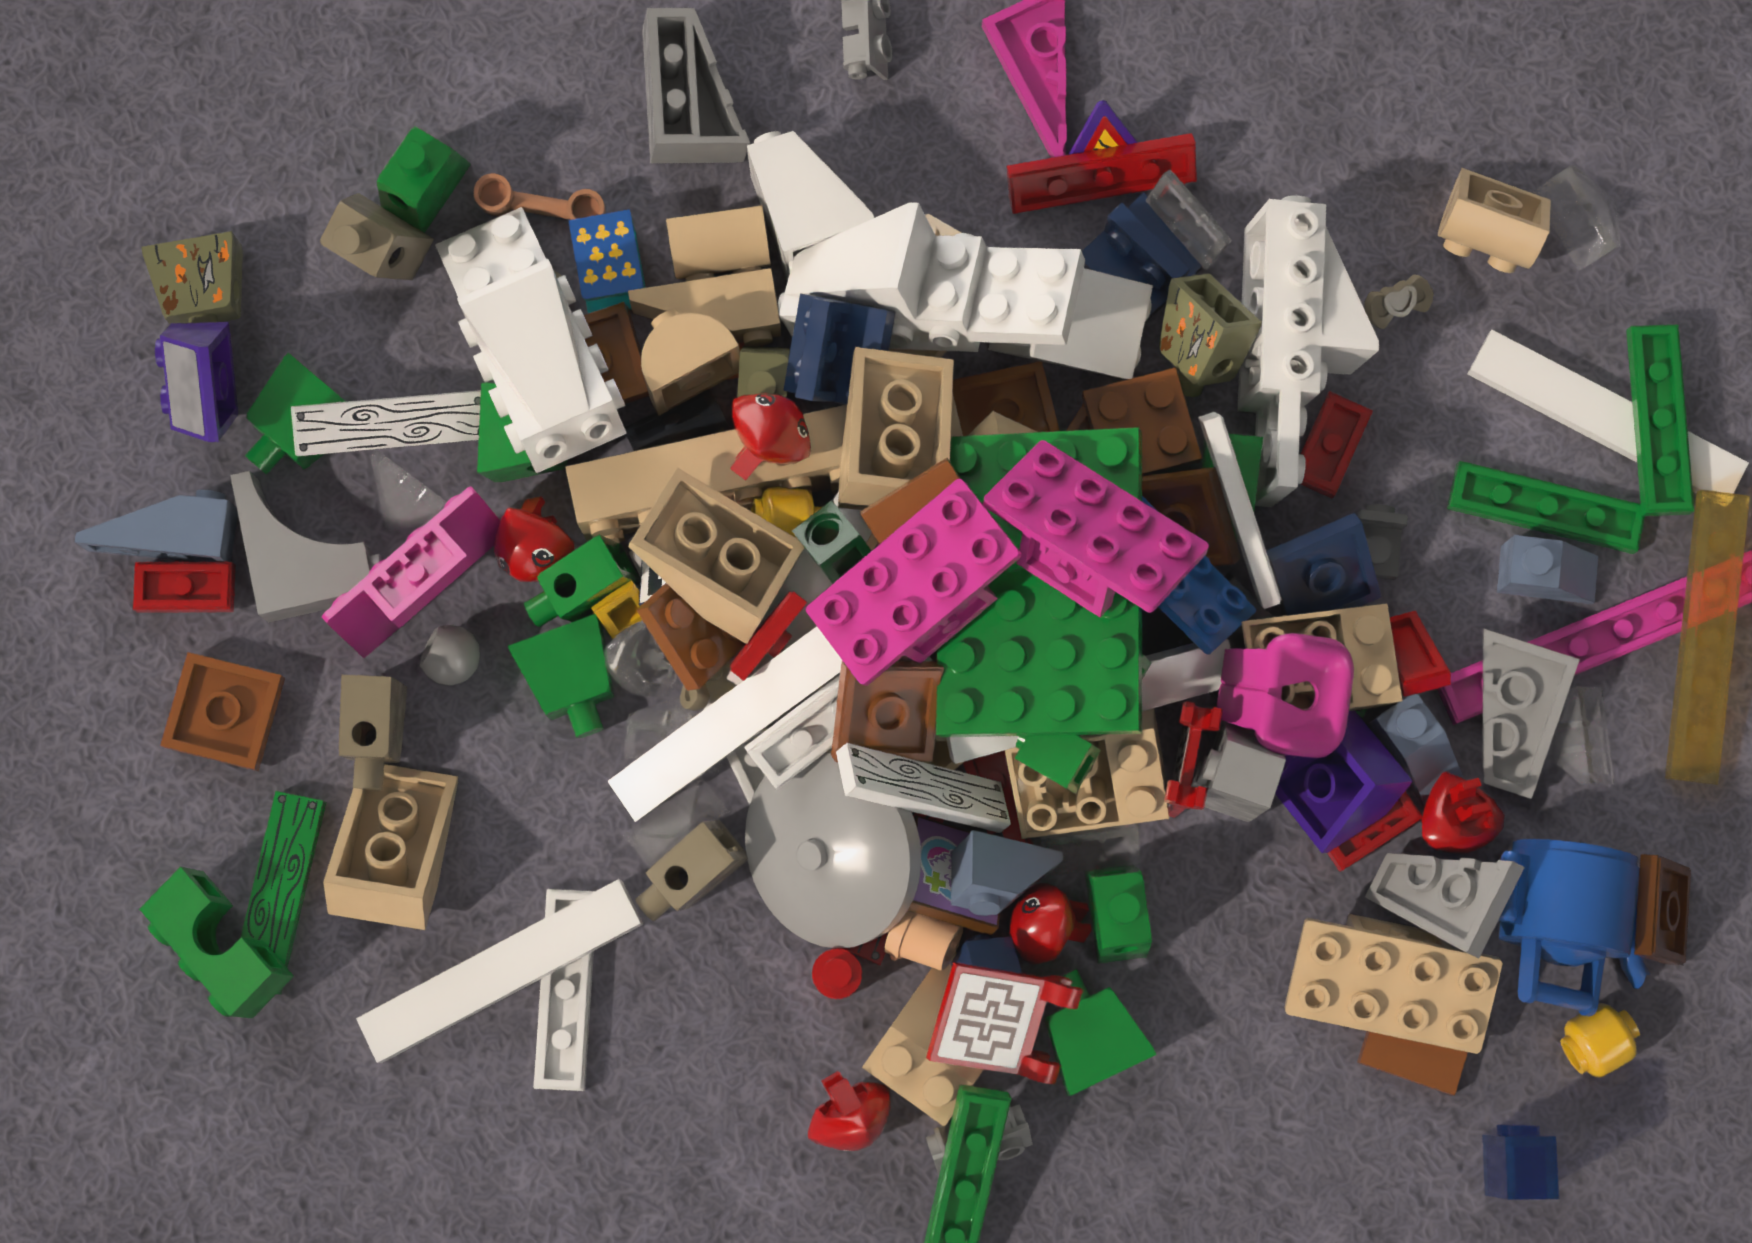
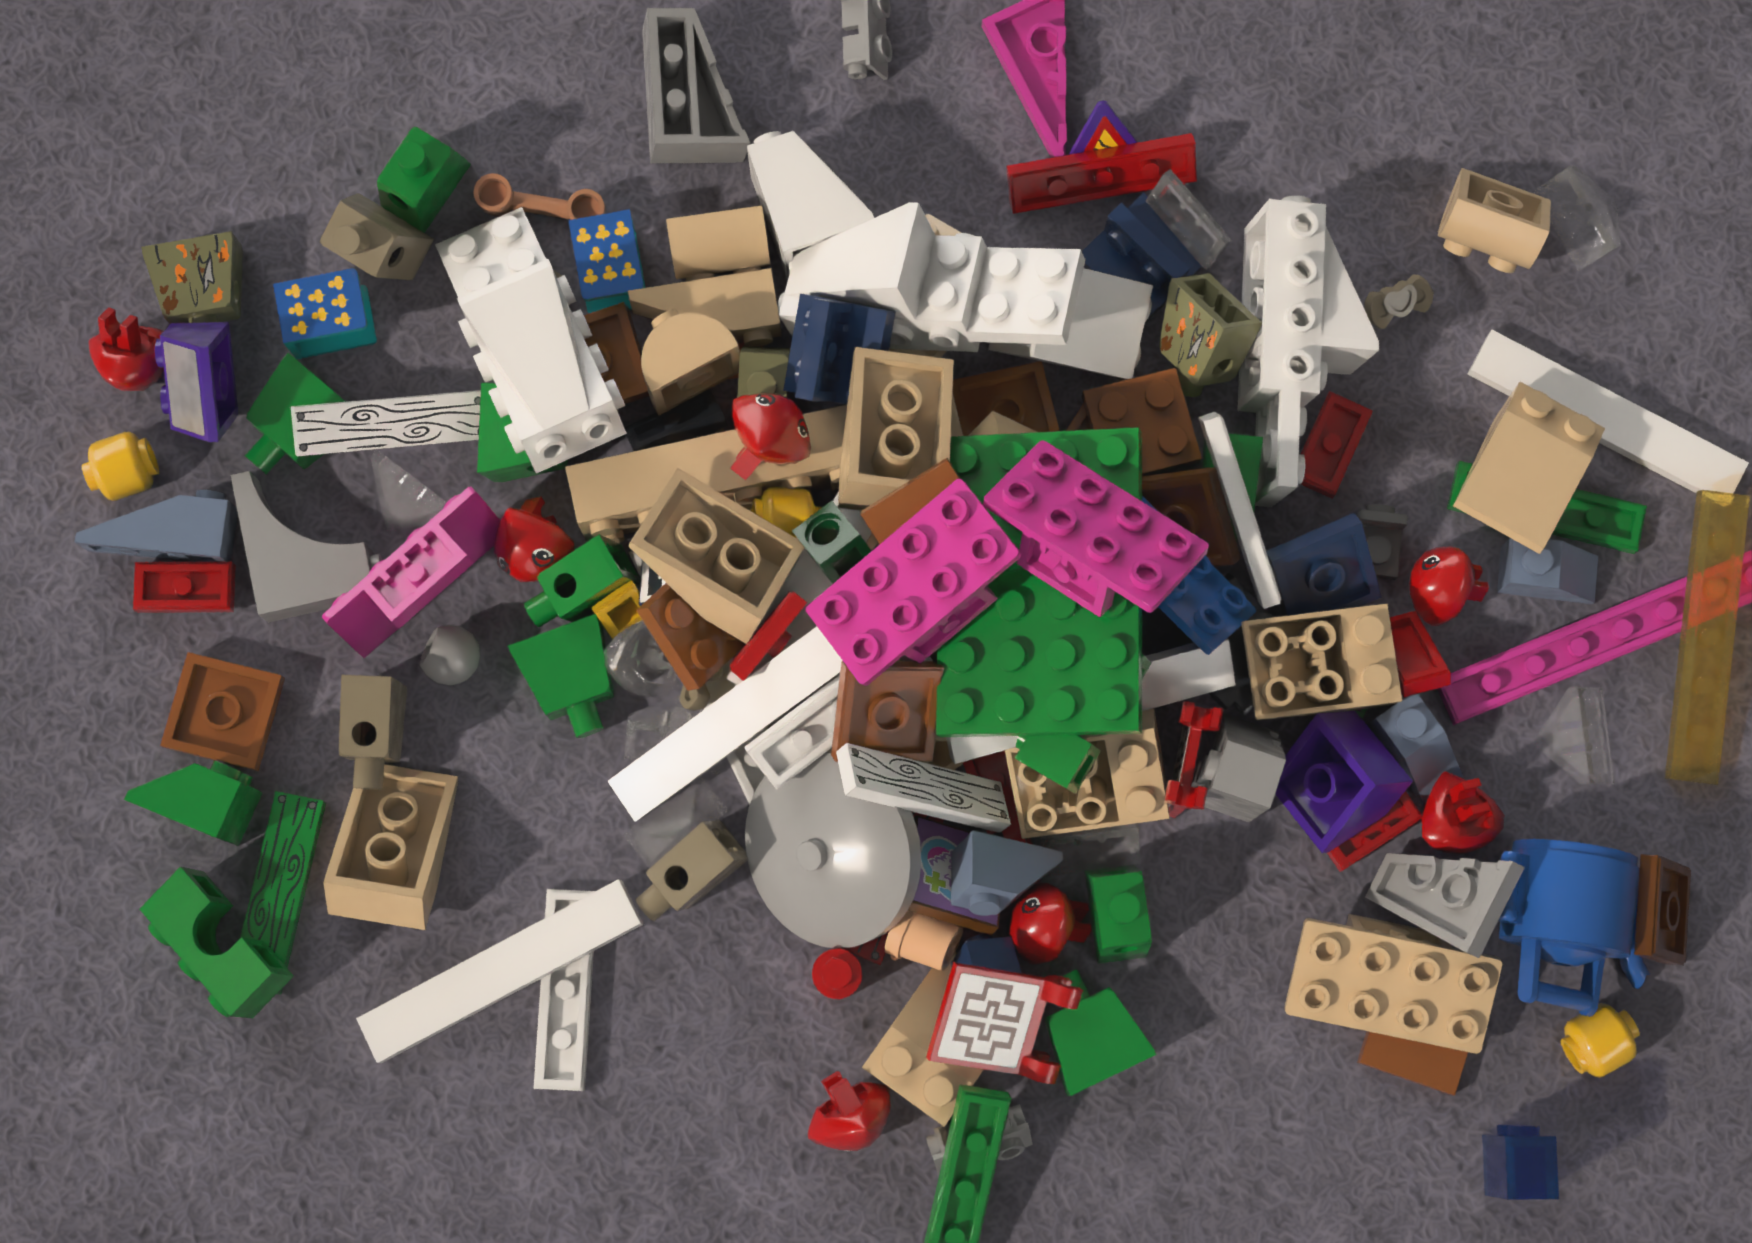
(120, 466): none -> yellow head
(125, 352): none -> red piece
(202, 798): none -> green slope
(325, 313): none -> piece
(1254, 685): dark pink piece -> none
(1443, 583): none -> red piece
(1521, 709): light grey wing -> none
(1529, 467): none -> tan slope
(1660, 420): green tile -> none

